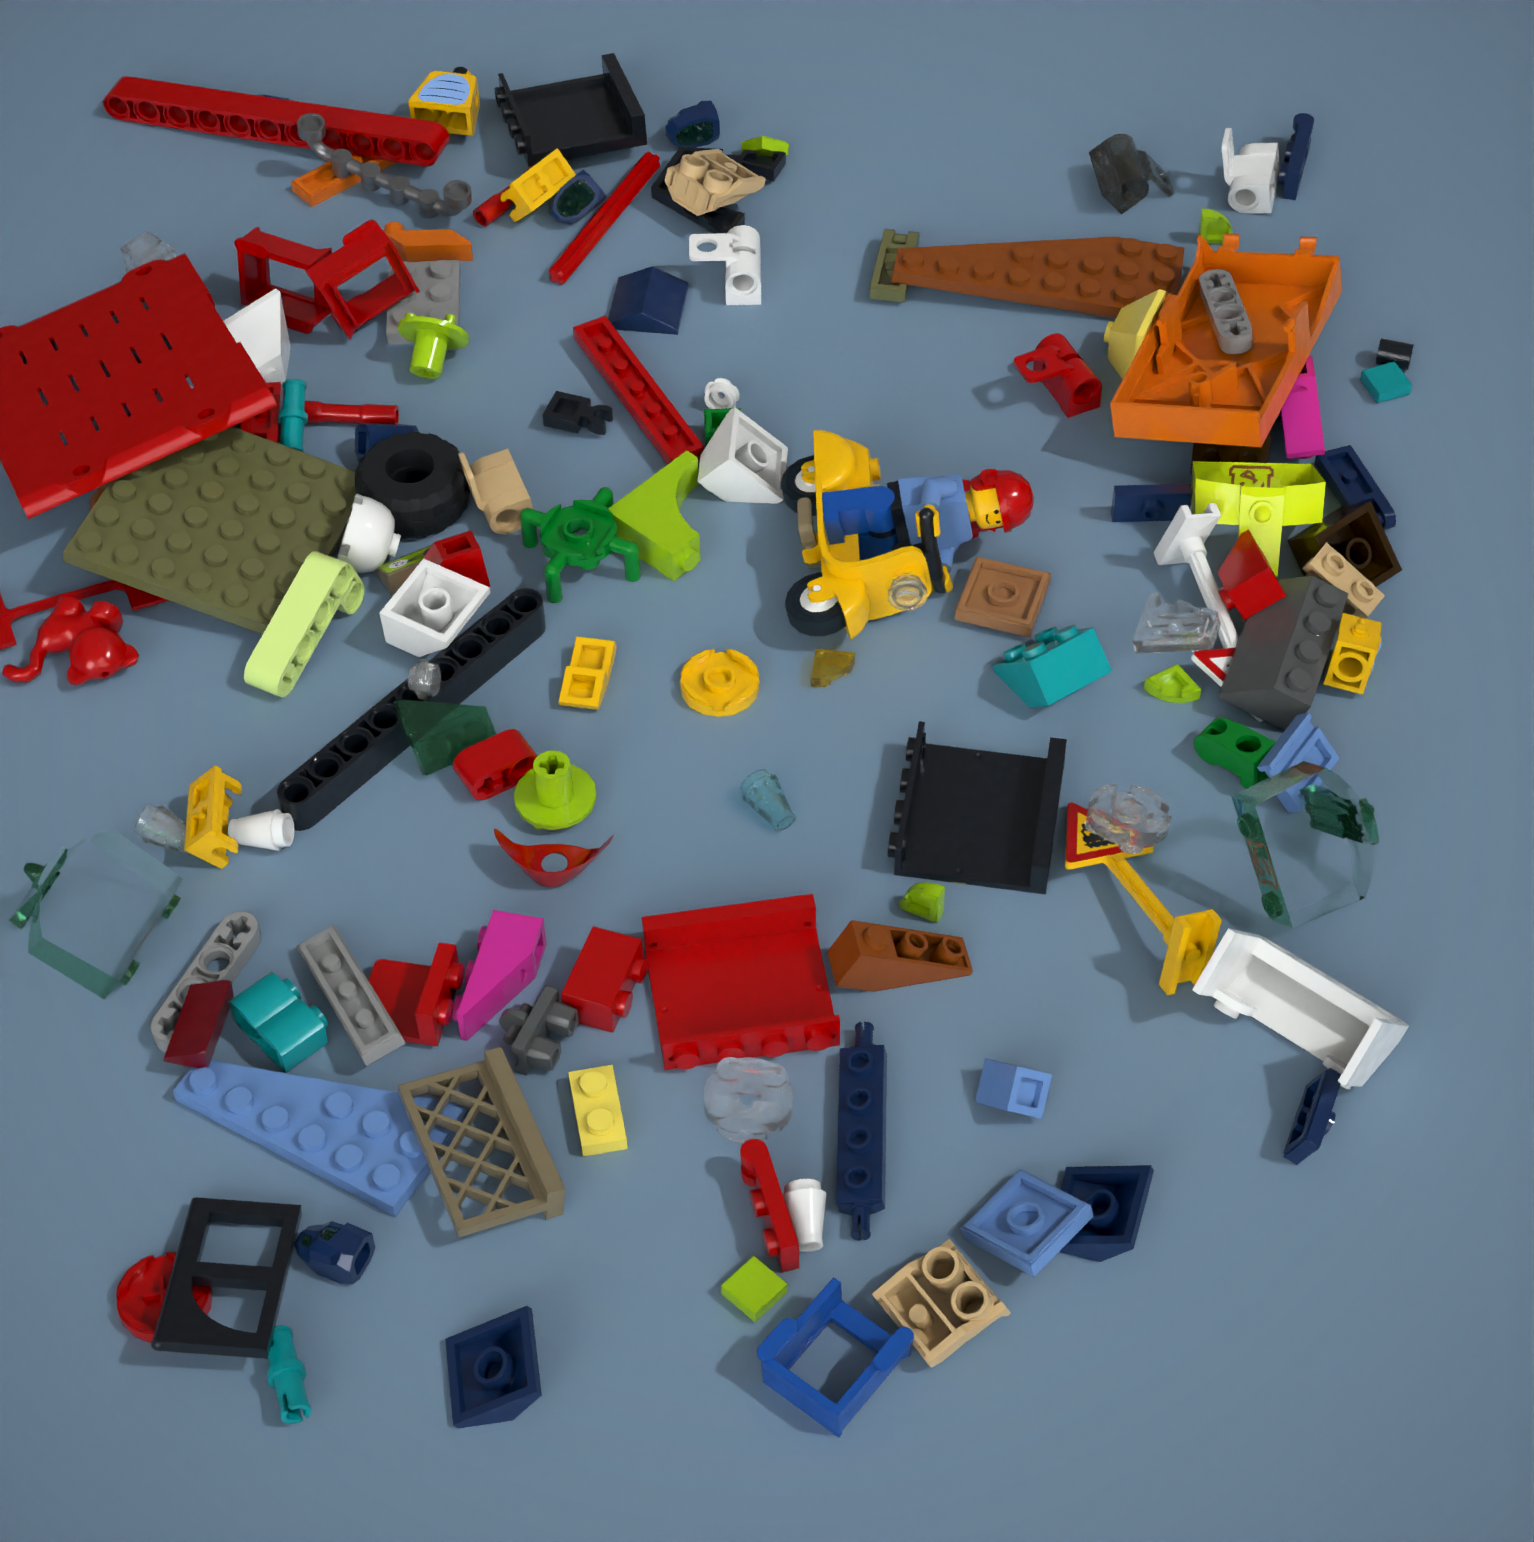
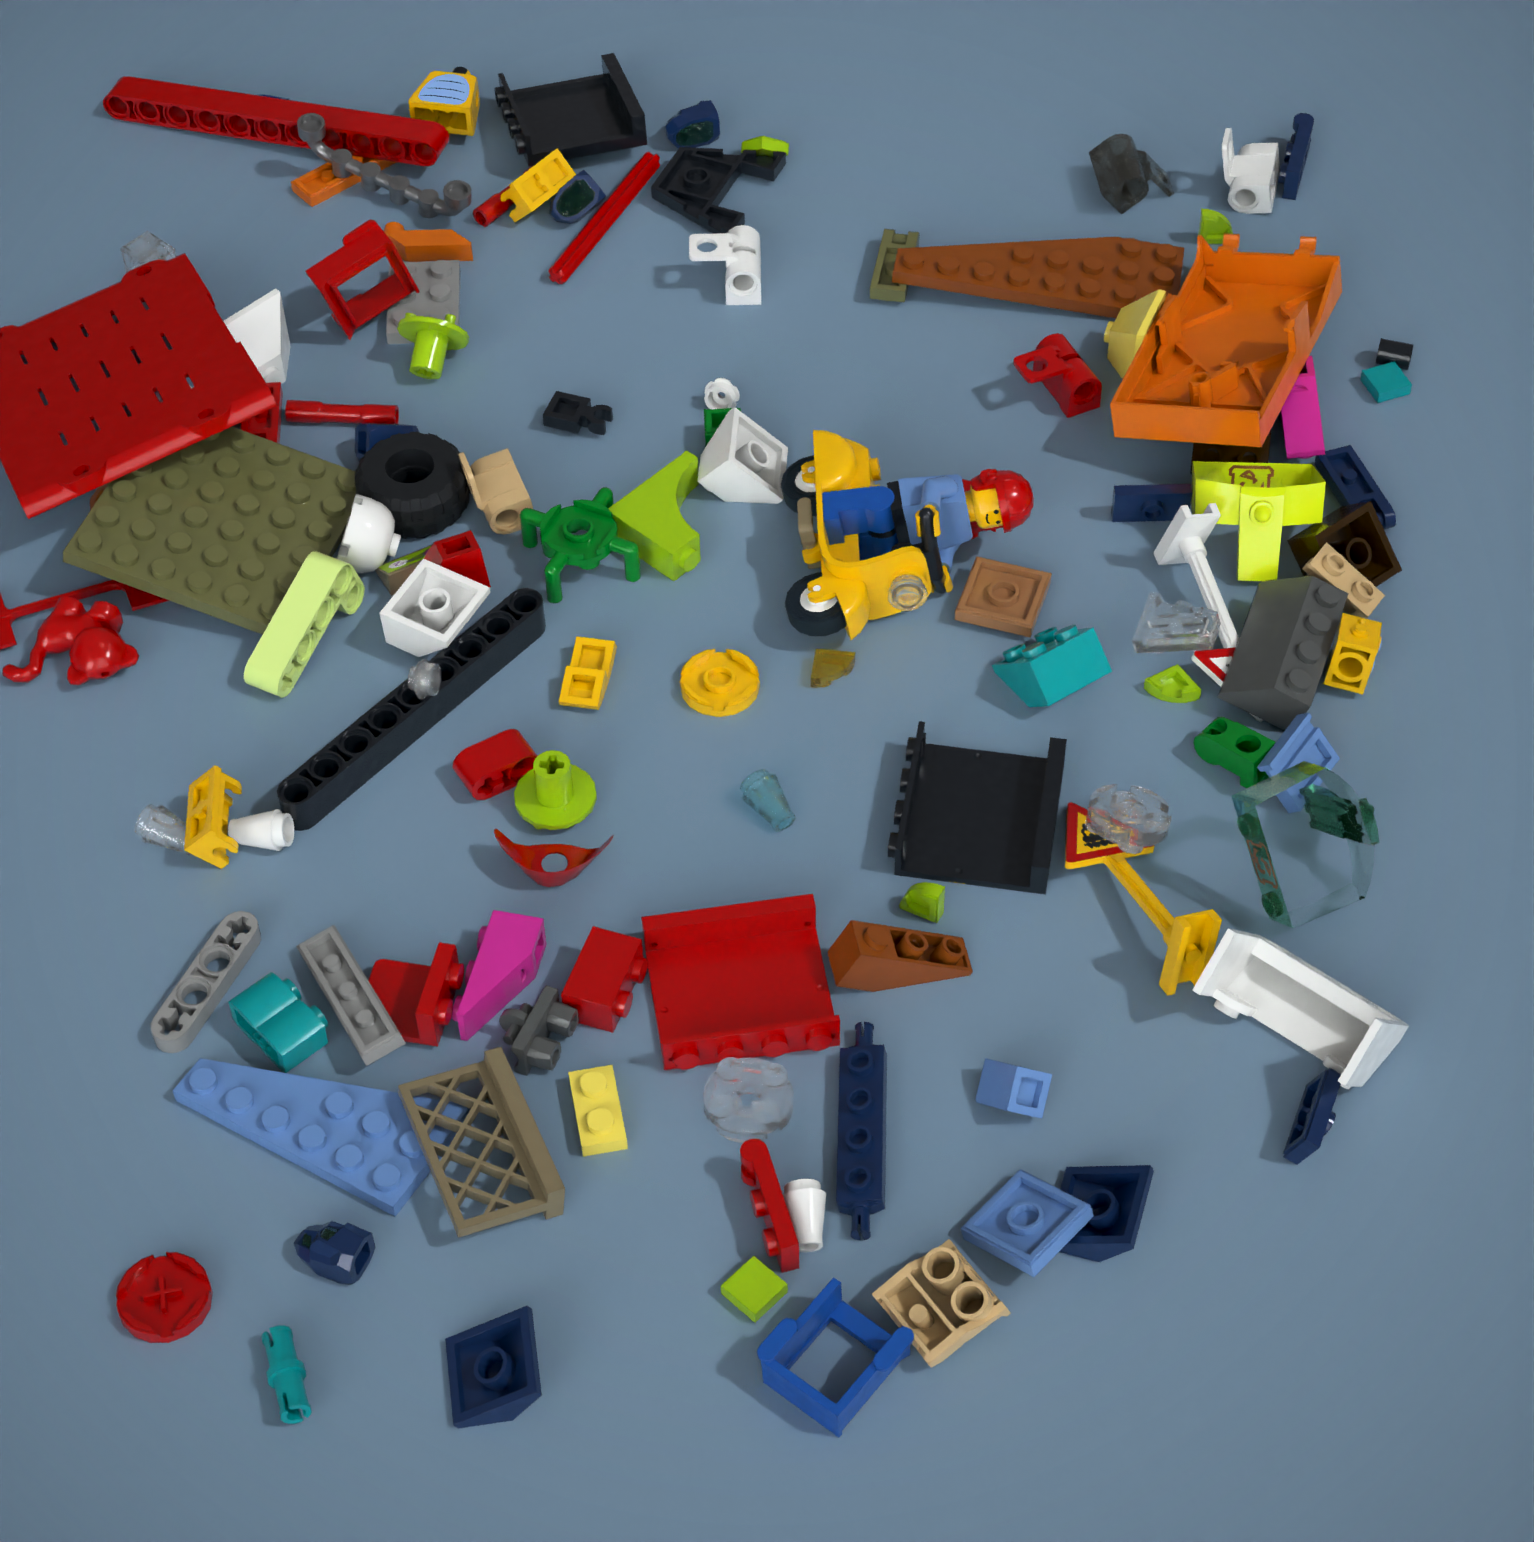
(43, 878): piece -> none
(181, 1321): black window -> none
(200, 1024): dark red slope -> none
(253, 257): red piece -> none
(293, 414): teal pin -> none
(442, 730): clear green wing -> none
(636, 389): red plate -> none
(648, 302): dark blue slope -> none
(710, 181): tan slope -> none
(1226, 311): light grey beam -> none
(1248, 578): red slope -> none

